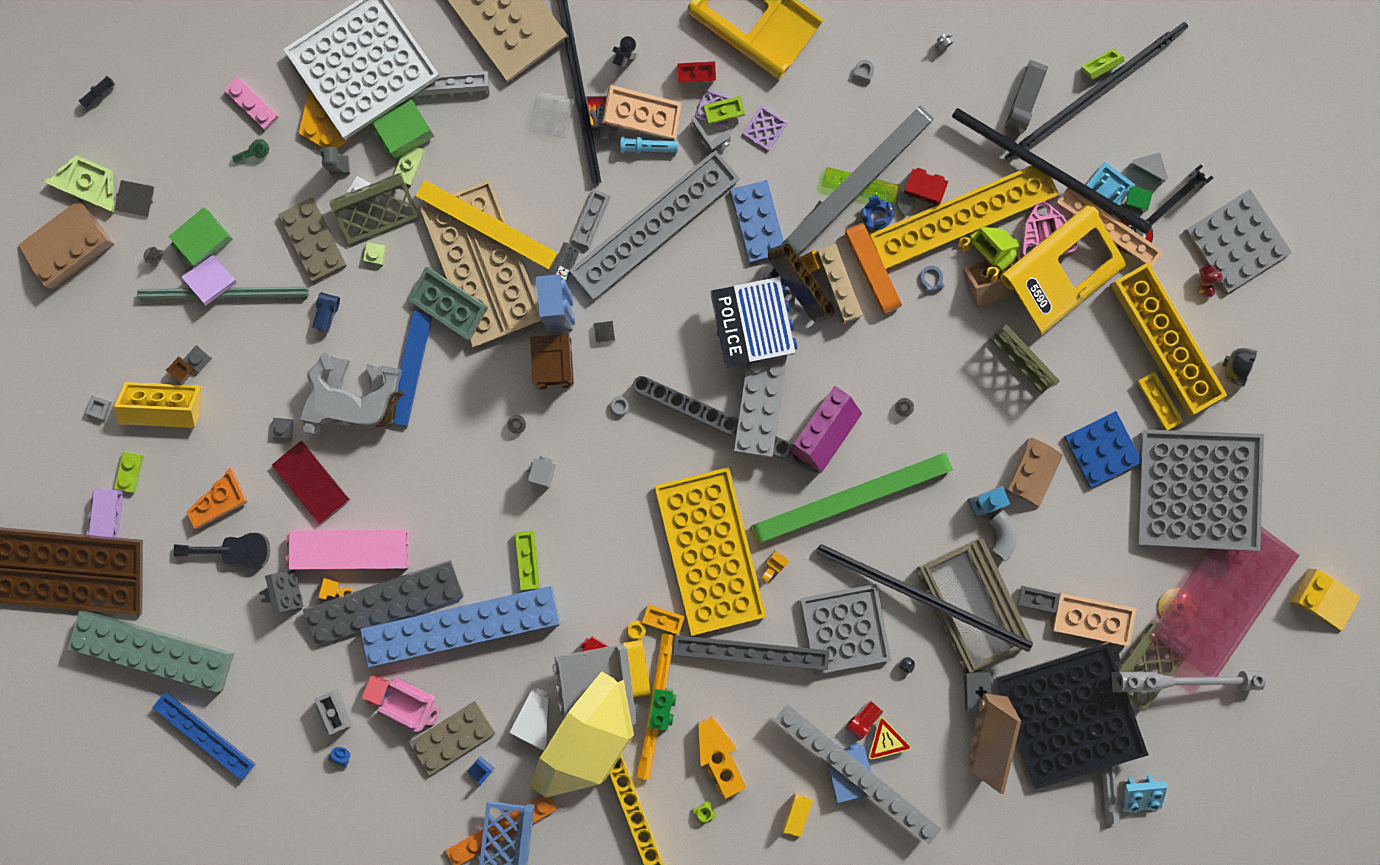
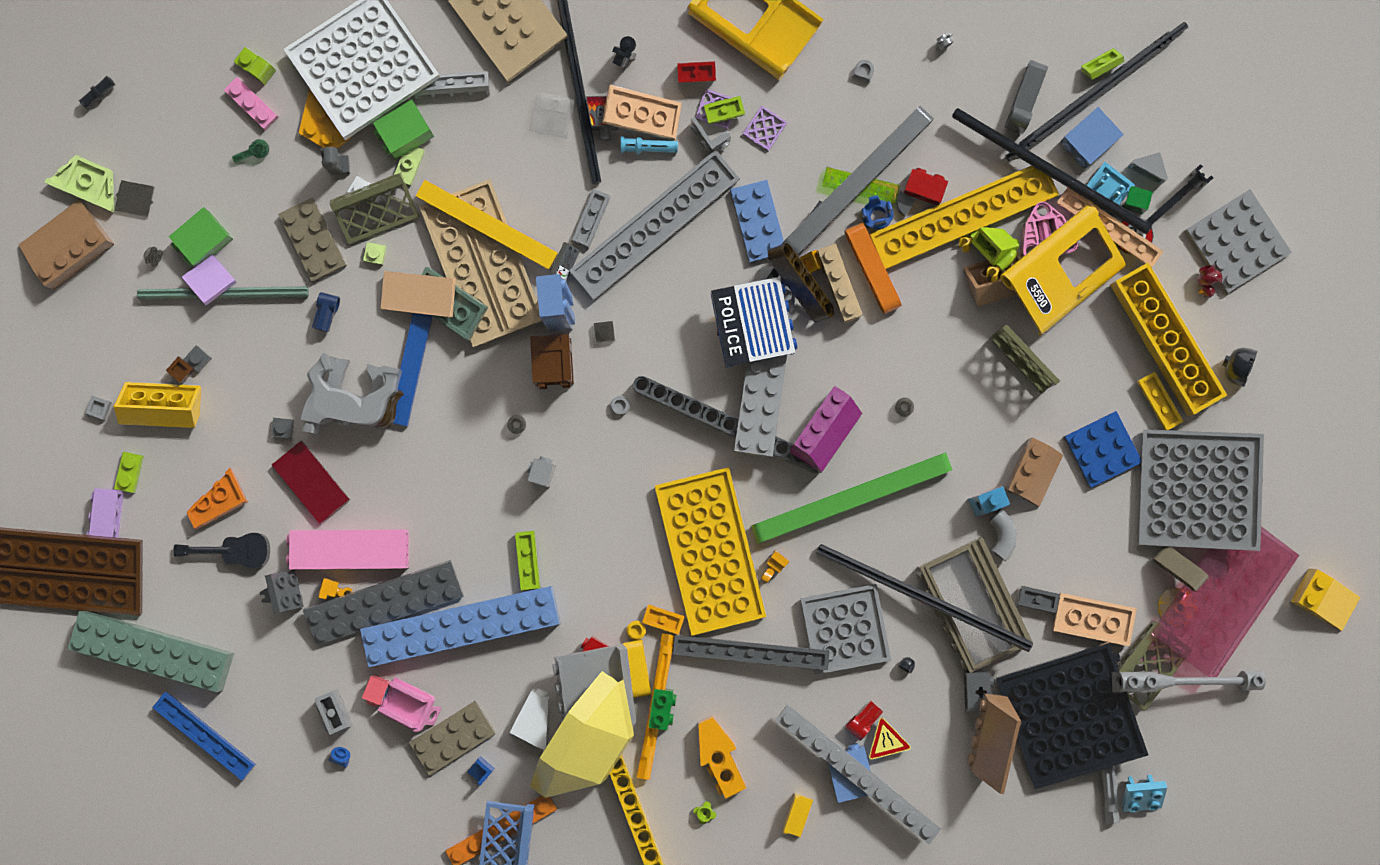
(255, 65): none -> lime plate
(418, 293): none -> light nougat tile
(939, 284): sand blue piece -> none
(1091, 137): none -> medium blue brick
(1180, 568): none -> dark tan beam

